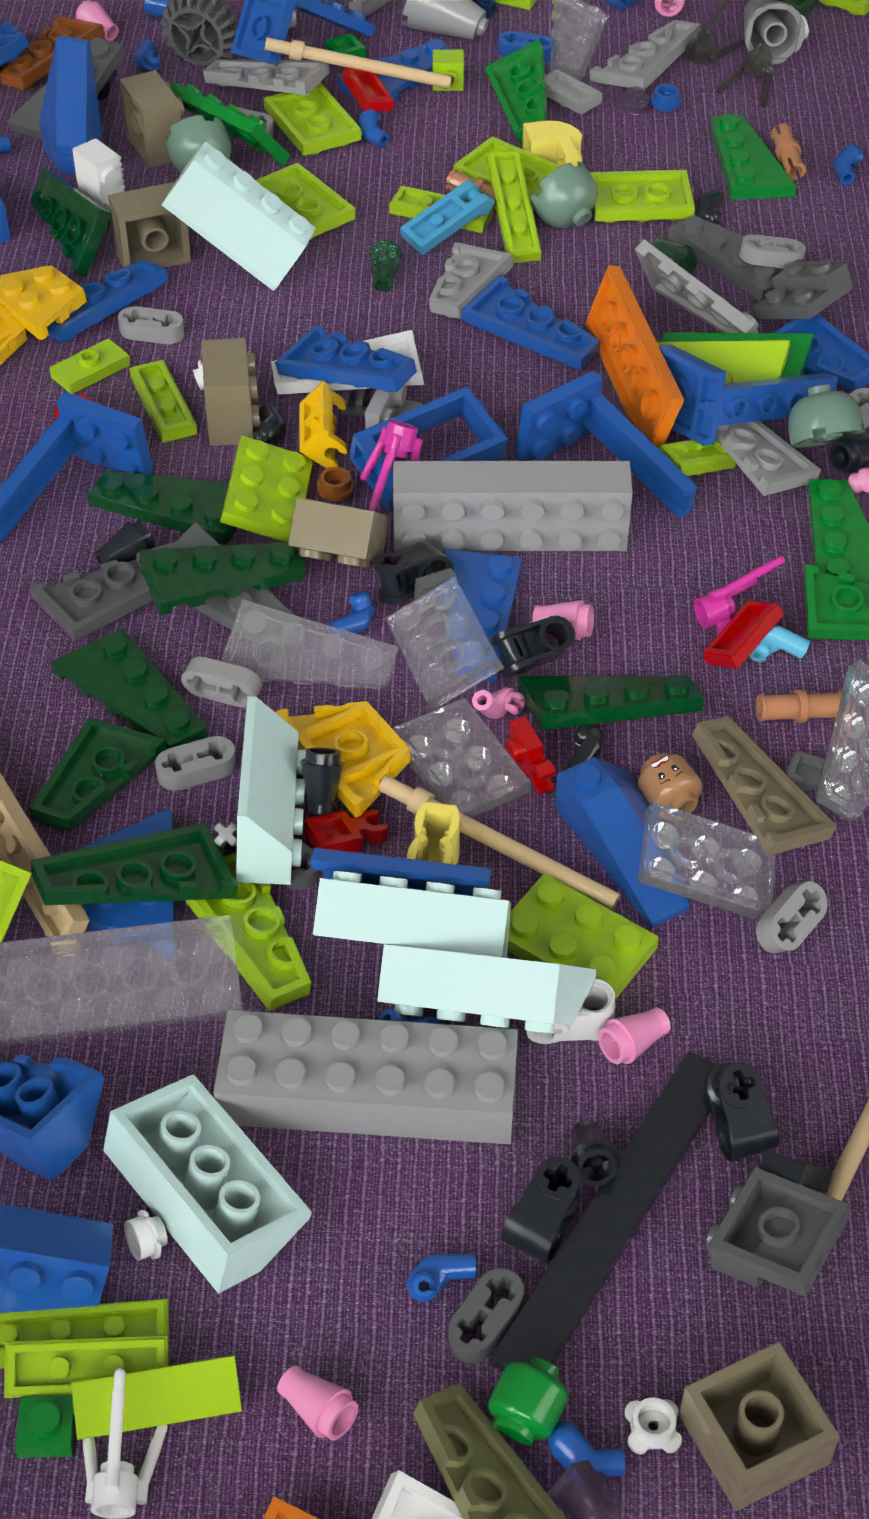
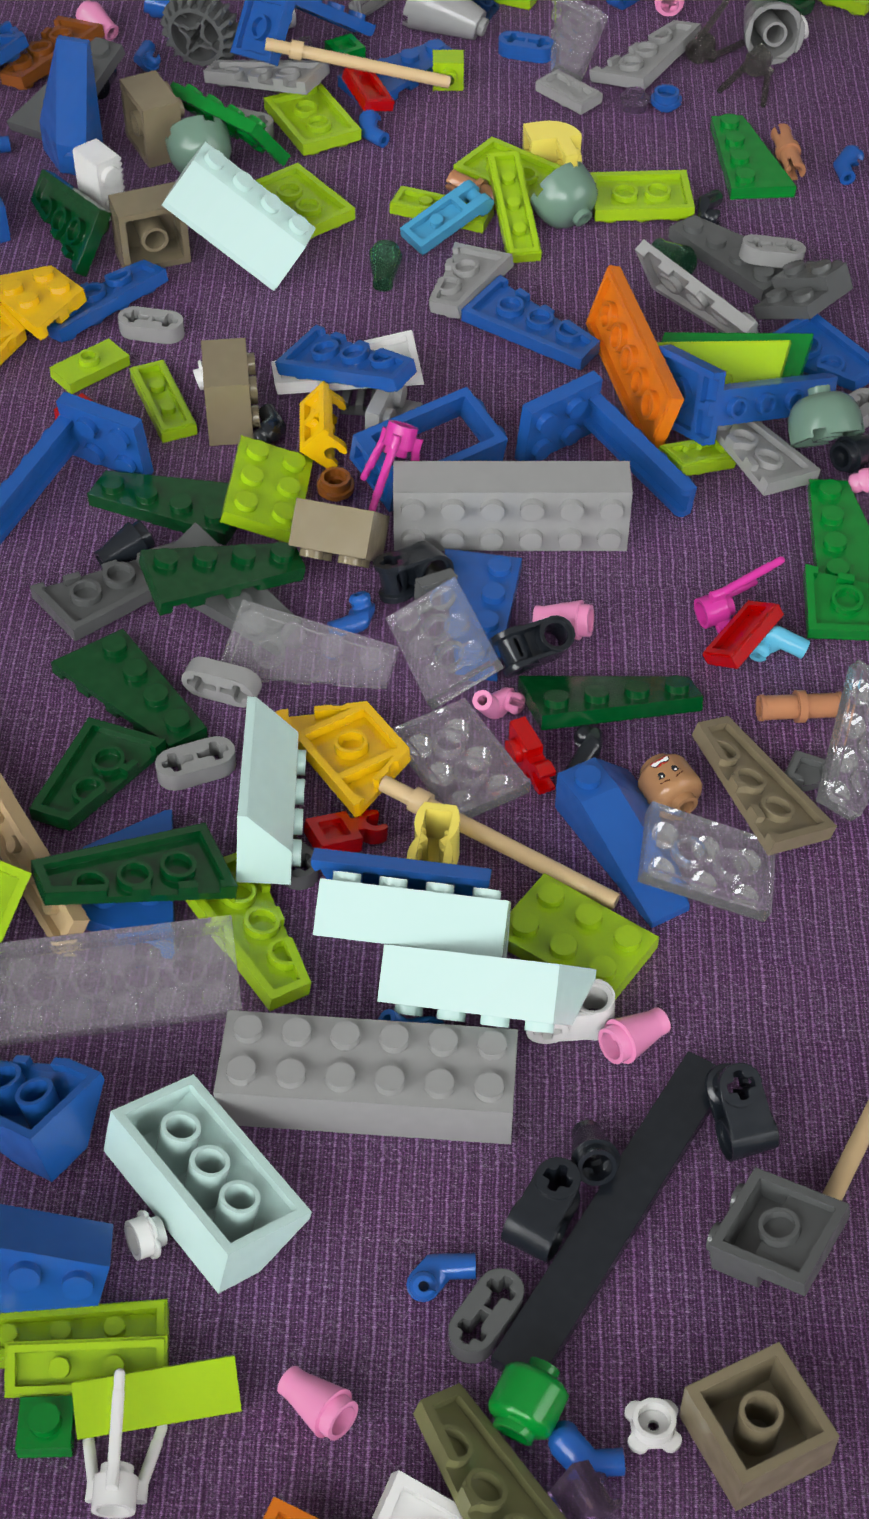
(226, 834): light grey axle -> none
(322, 776): black cone -> none
(521, 86): green wing -> none
(786, 911): light grey beam -> none
(796, 1171): black plate -> none

